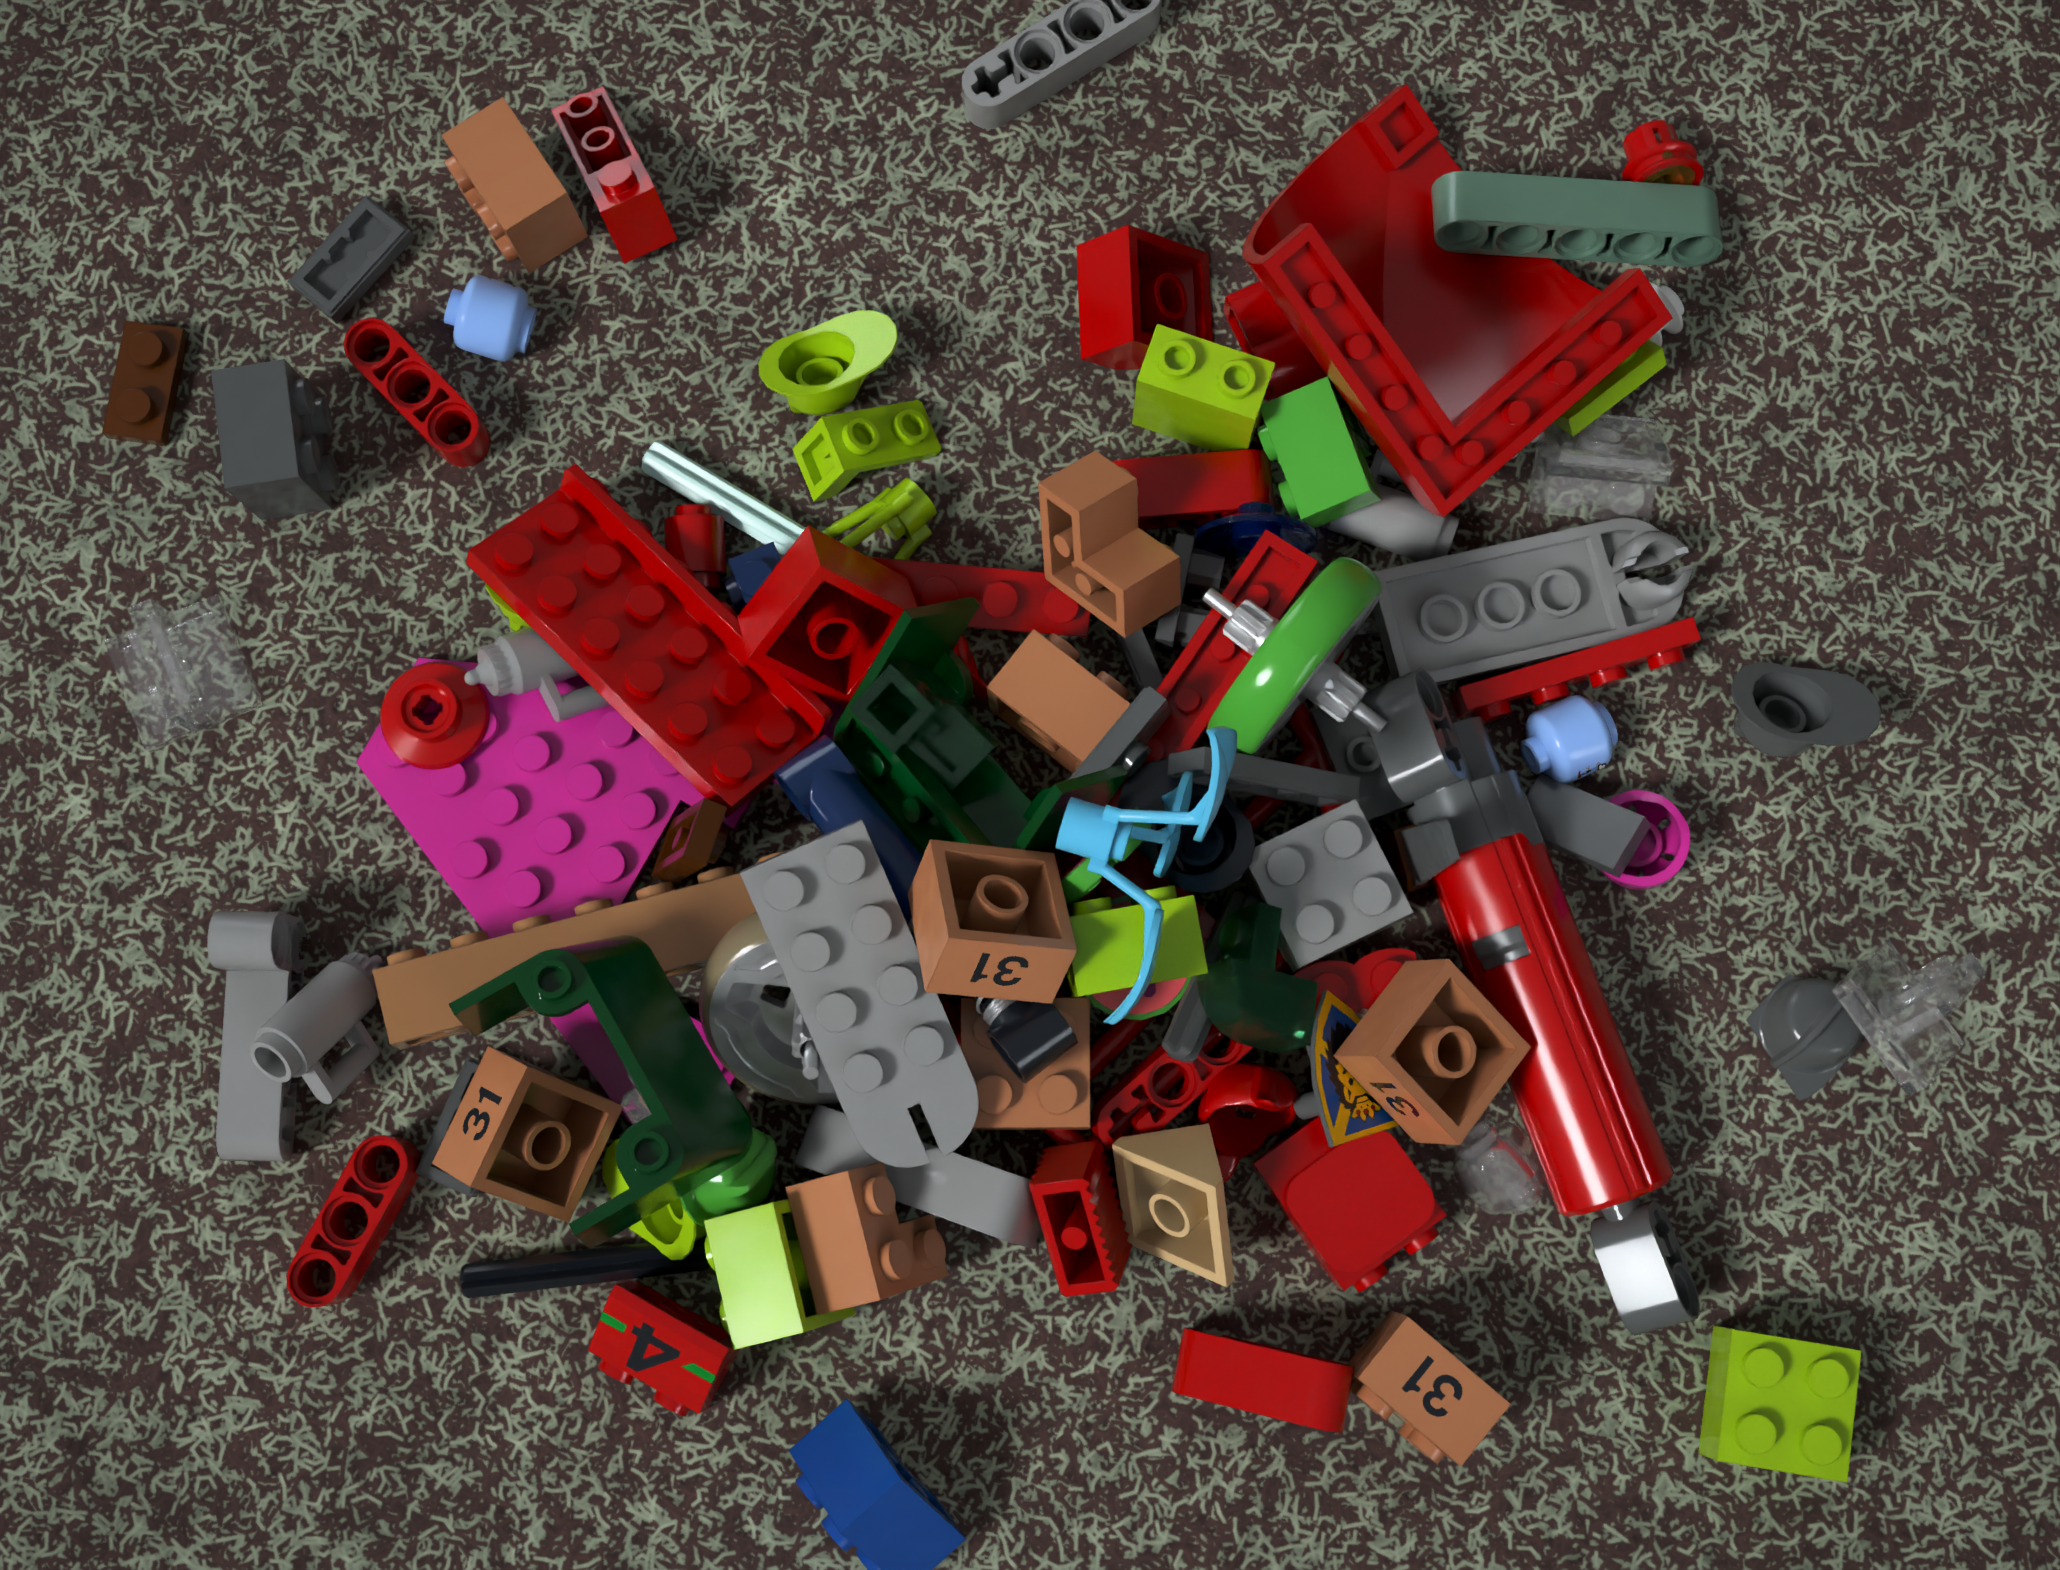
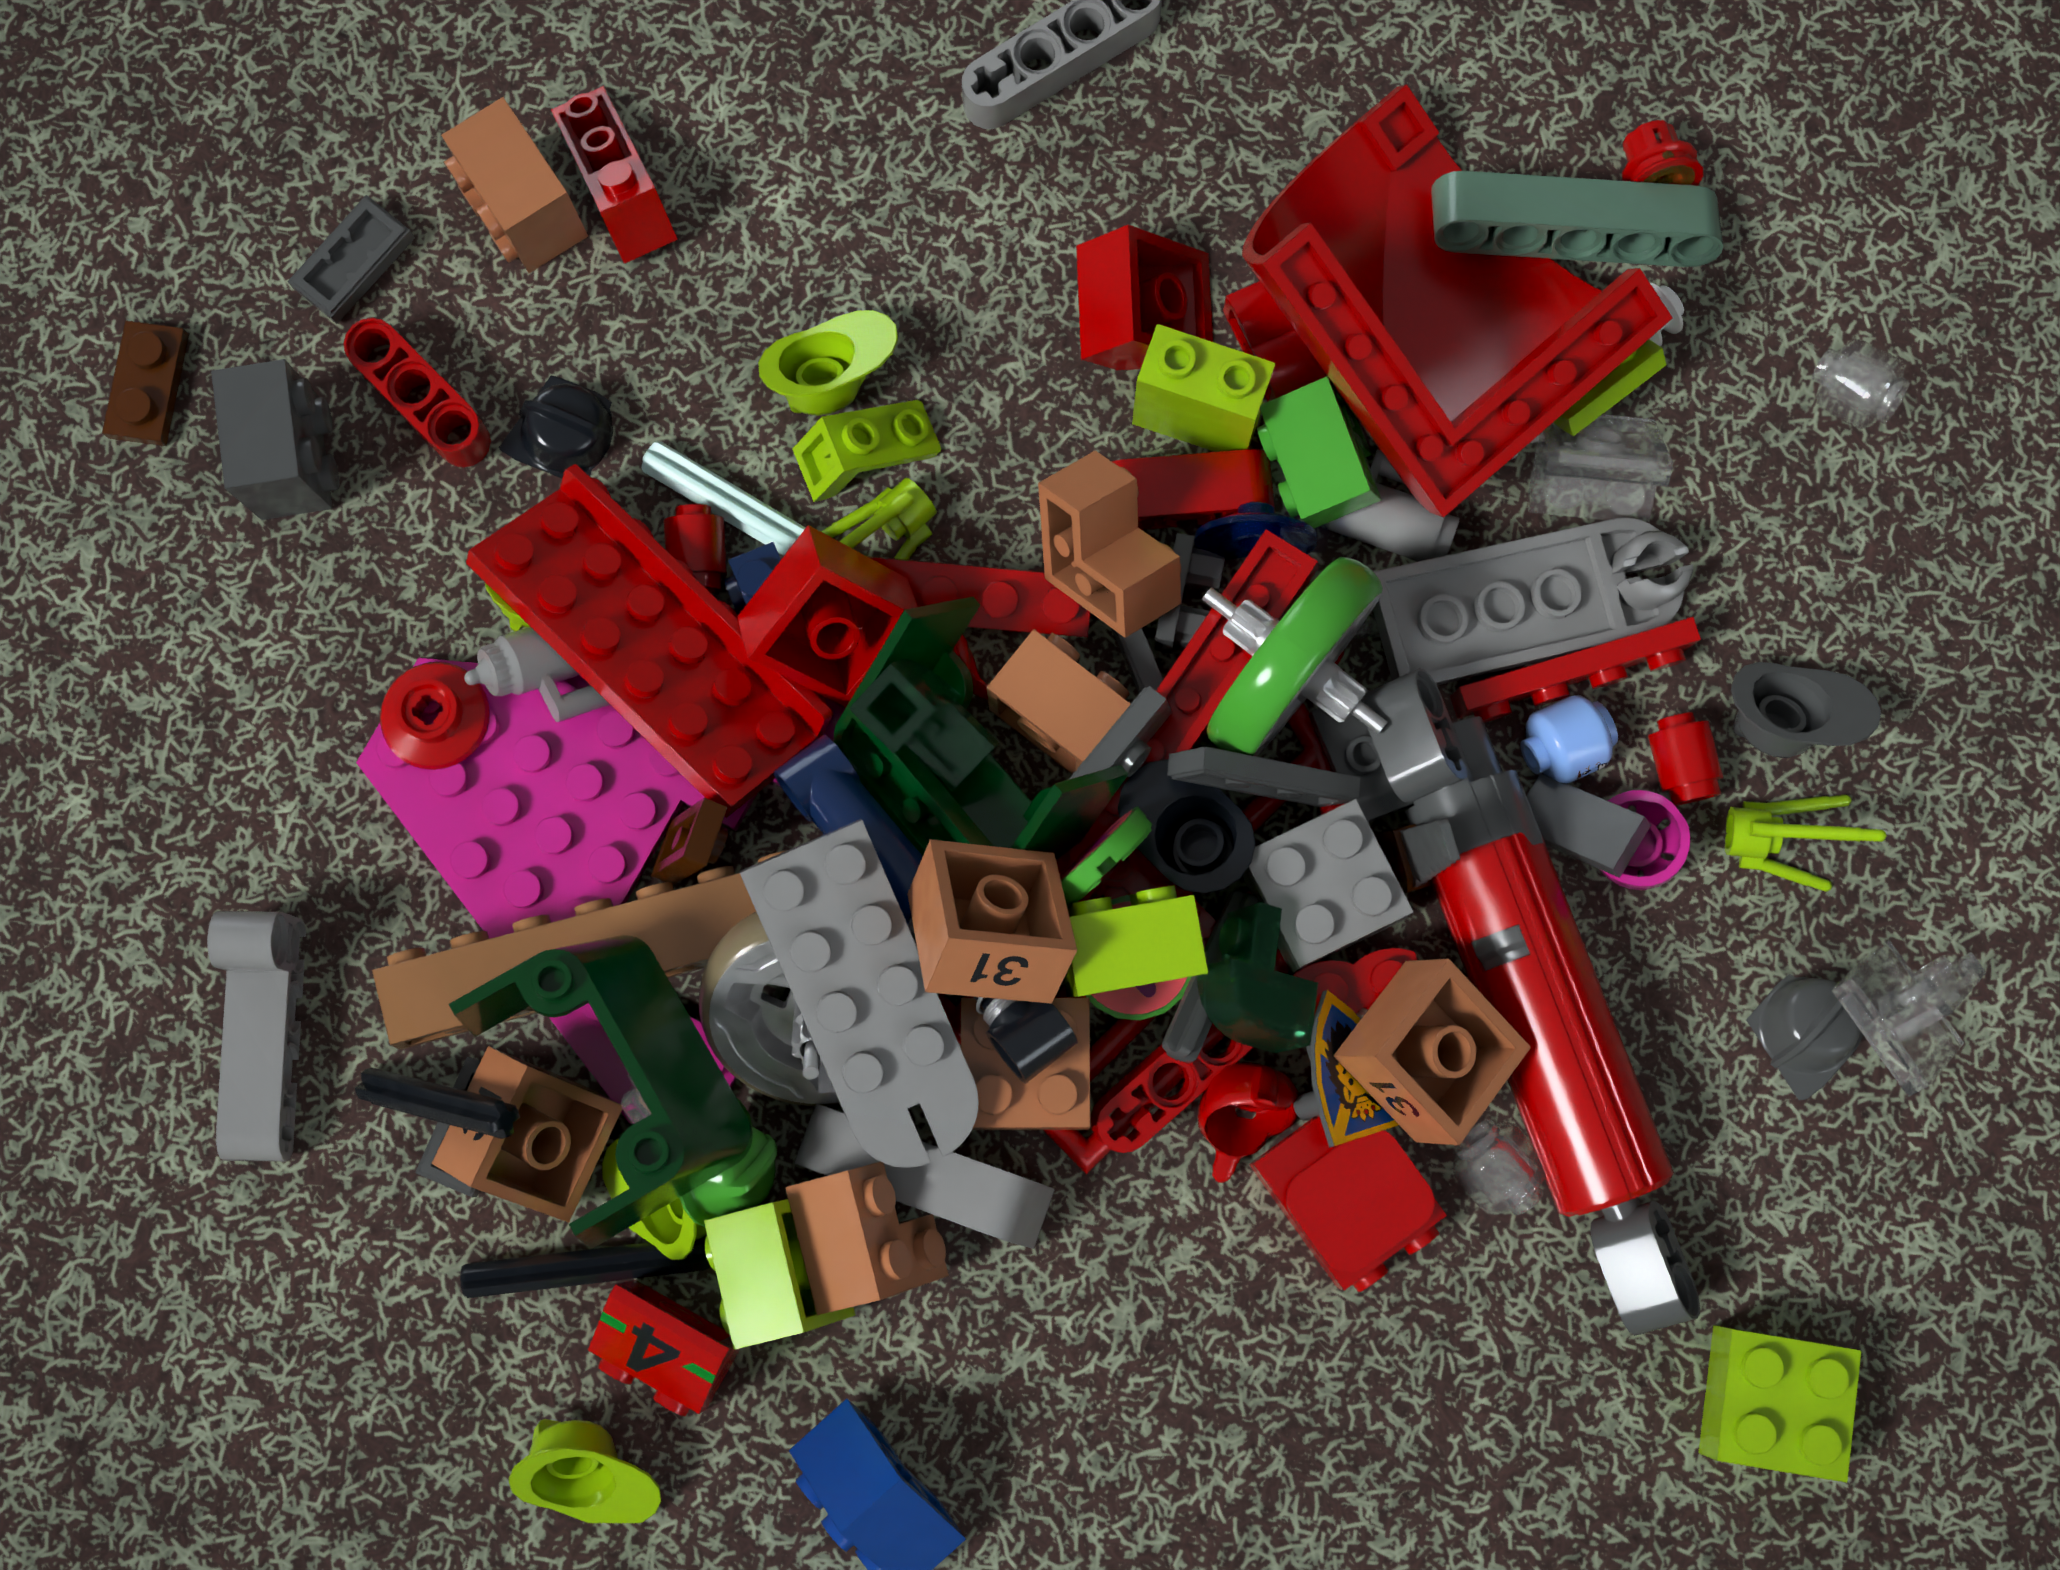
(182, 671): clear bracket -> none
(315, 1021): light grey piece -> none
(328, 1235): red beam -> none
(438, 1102): none -> black axle
(490, 318): light blue head -> none
(561, 429): none -> black piece
(579, 1474): none -> lime piece
(1080, 1218): red brick -> none
(1105, 834): medium azure plant -> none
(1176, 1199): tan slope -> none
(1263, 1380): red beam -> none
(1427, 1387): nougat brick -> none
(1686, 759): none -> red brick
(1756, 832): none -> lime plant
(1860, 383): none -> clear head

